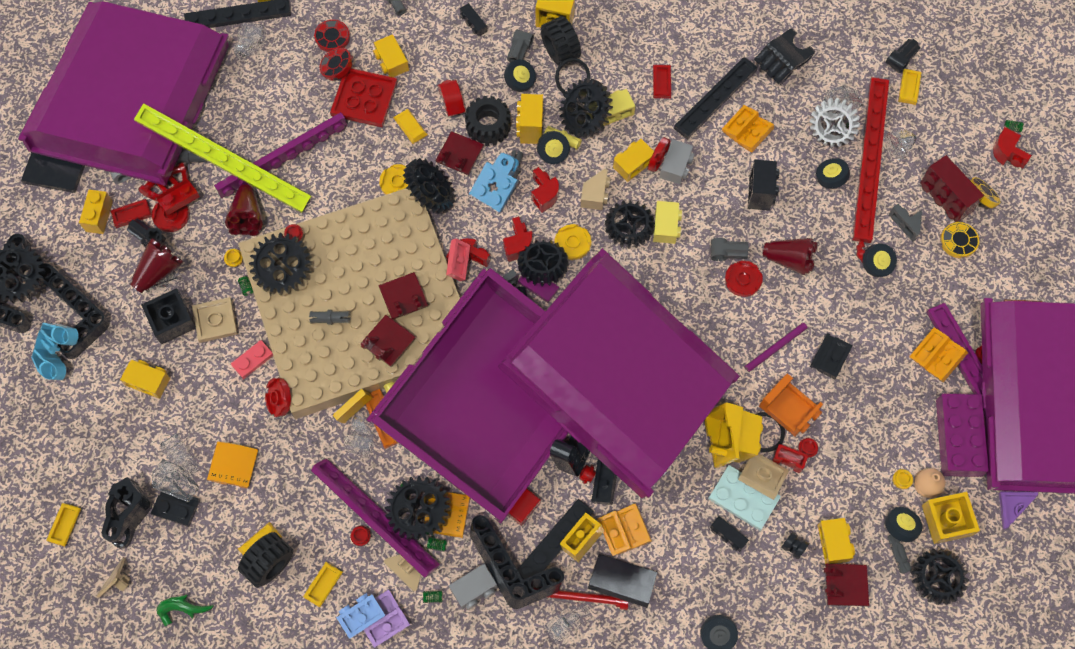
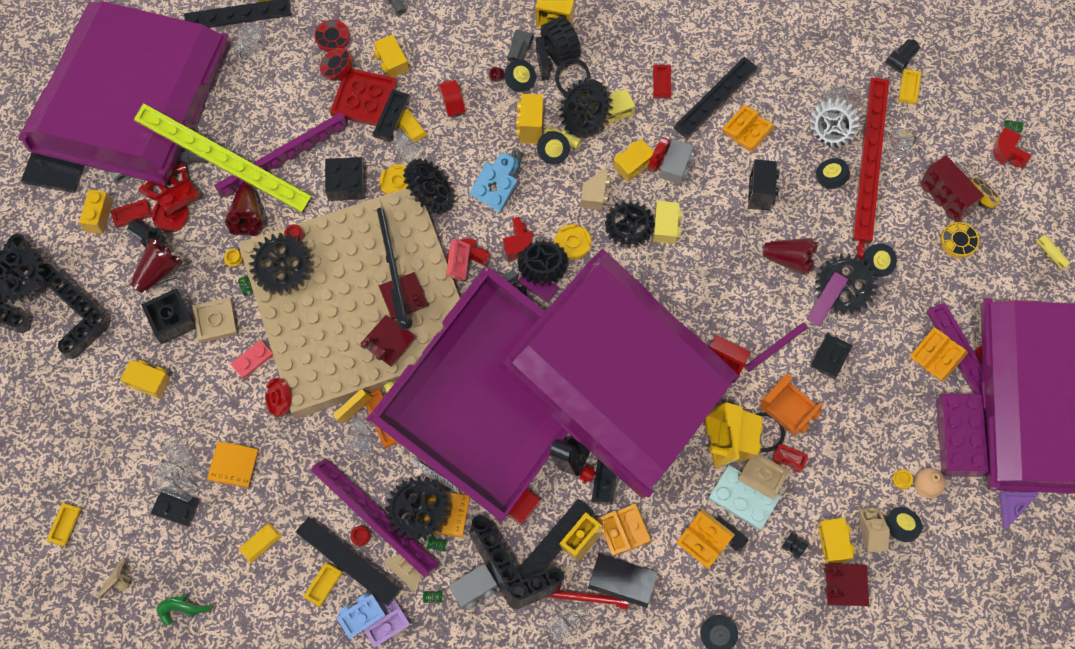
(44, 355): medium azure connector -> none
(137, 504): black piece -> none
(265, 559): black tyre -> none
(330, 317): dark grey pin -> none
(345, 179): none -> black brick
(348, 561): none -> black tile
(391, 115): none -> black plate
(397, 296): none -> black bar
(408, 149): none -> clear slope
(435, 475): none -> white sticker
(459, 153): dark red plate -> none
(473, 20): black piece -> none
(488, 108): black tyre -> none
(496, 71): none -> dark red hinge
(544, 62): none -> black plate
(547, 192): red brick -> none
(705, 538): none -> light orange slope
(724, 249): dark grey piece -> none
(730, 353): none -> red brick
(743, 278): red tile -> none
(782, 57): black piece -> none
(808, 446): red plate -> none
(827, 299): none -> magenta sticker
(860, 273): none -> black gear
(874, 530): none -> tan slope
(899, 554): dark grey axle -> none
(909, 225): dark grey slope -> none
(943, 583): black gear -> none
(950, 517): yellow brick -> none
(1053, 252): none -> light yellow pin

